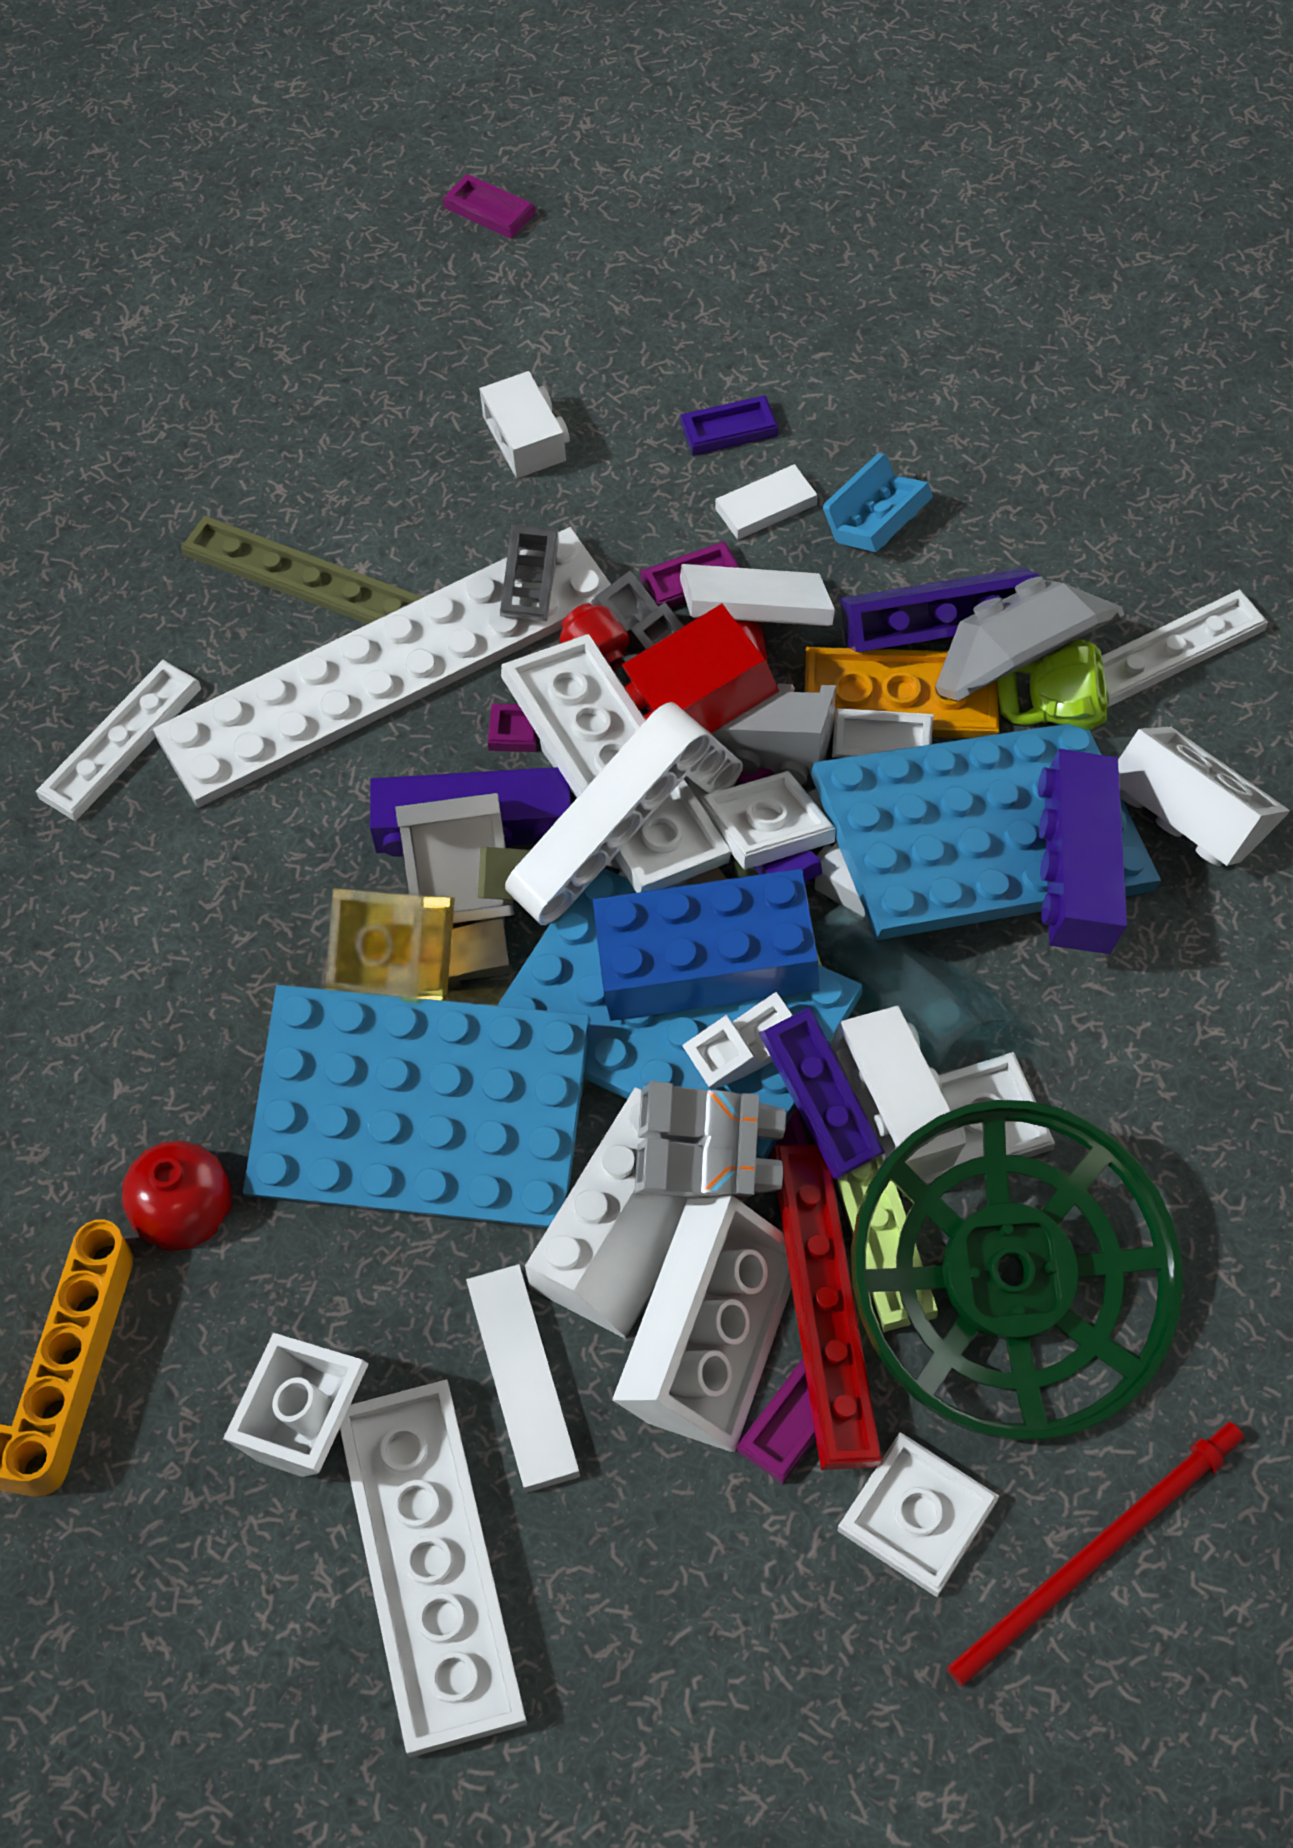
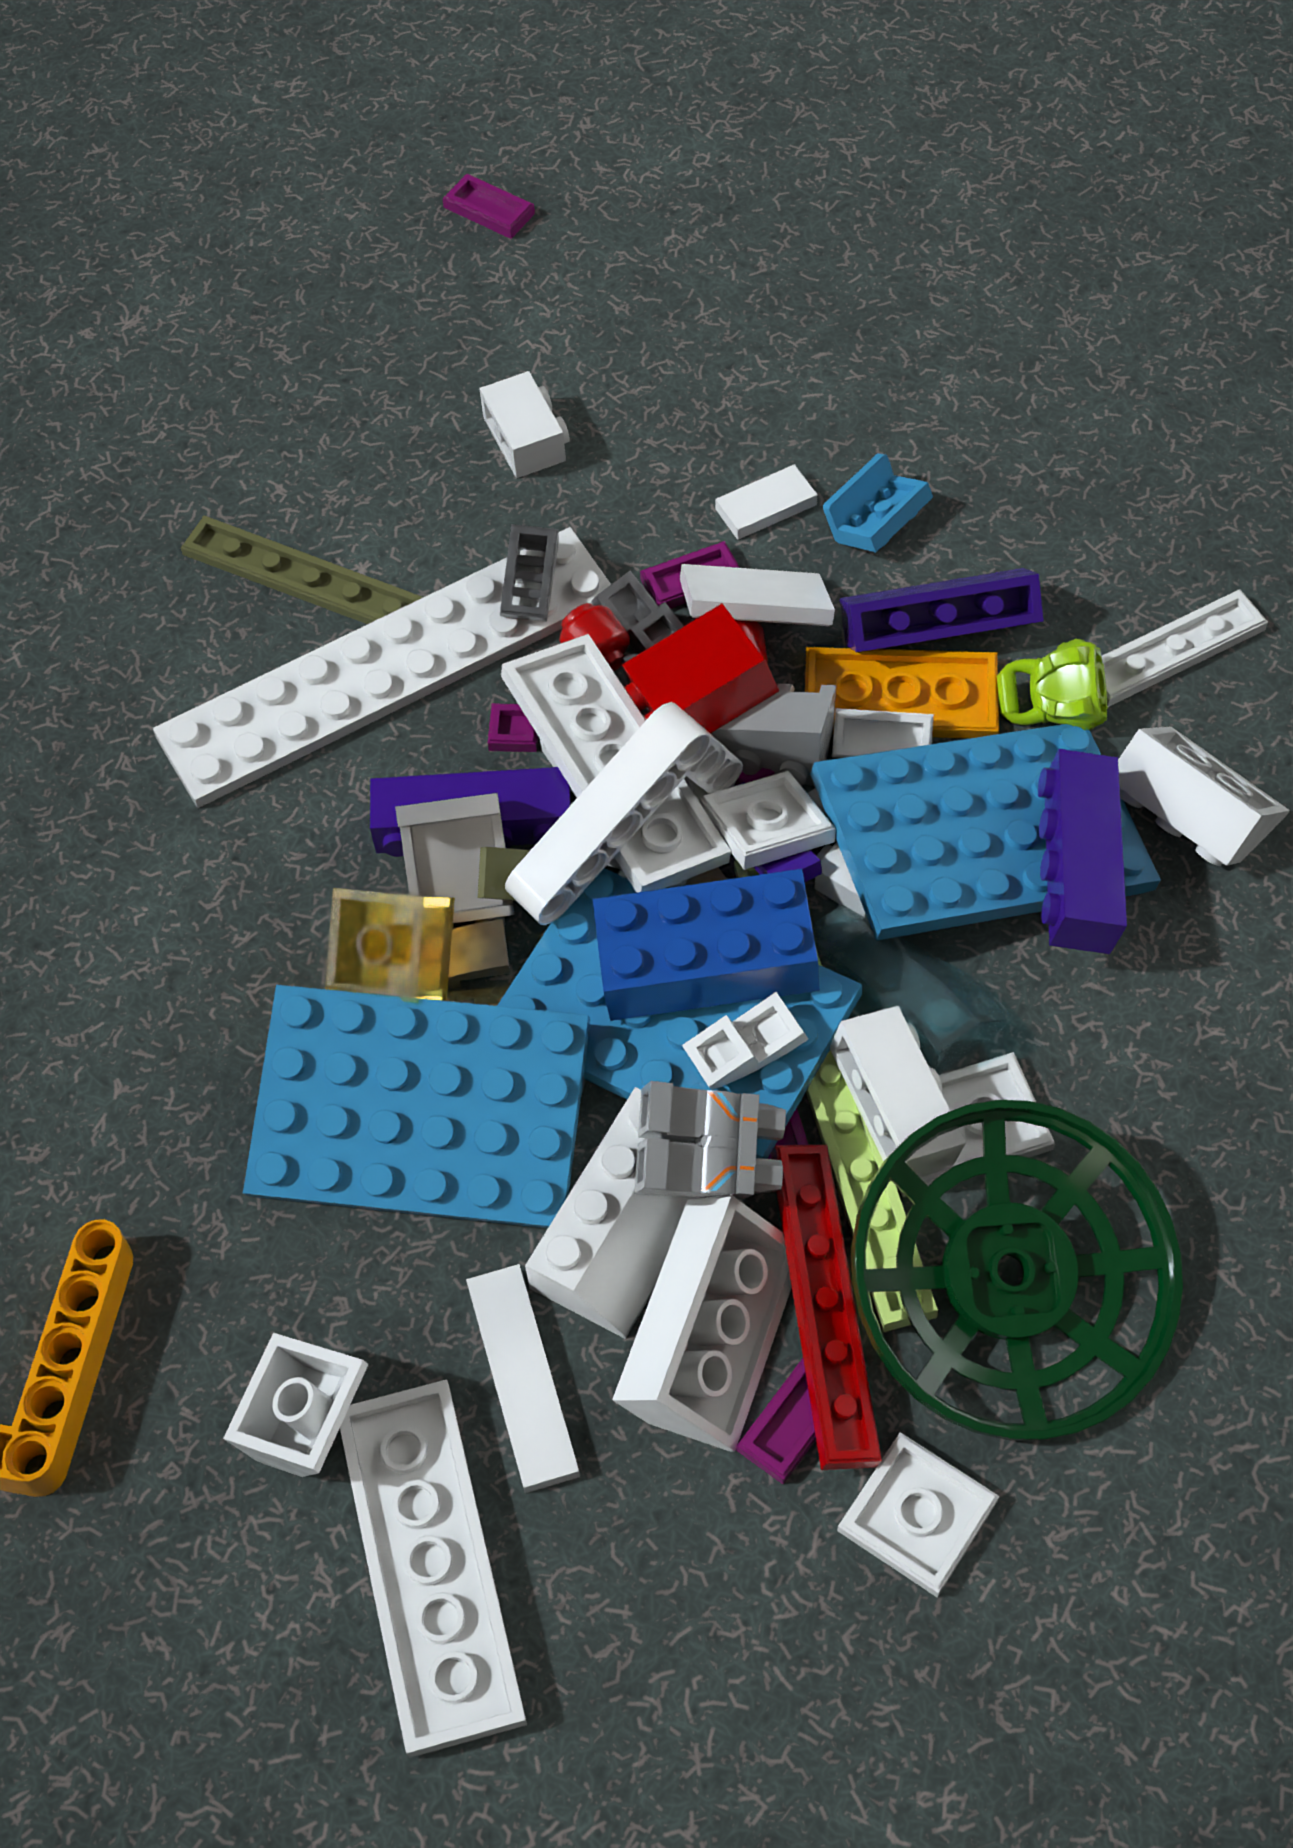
(118, 740): white tile -> none
(176, 1195): red cylinder -> none
(729, 425): dark purple tile -> none
(822, 1093): dark purple tile -> none
(1017, 632): light grey wedge -> none
(1205, 1457): red bar -> none

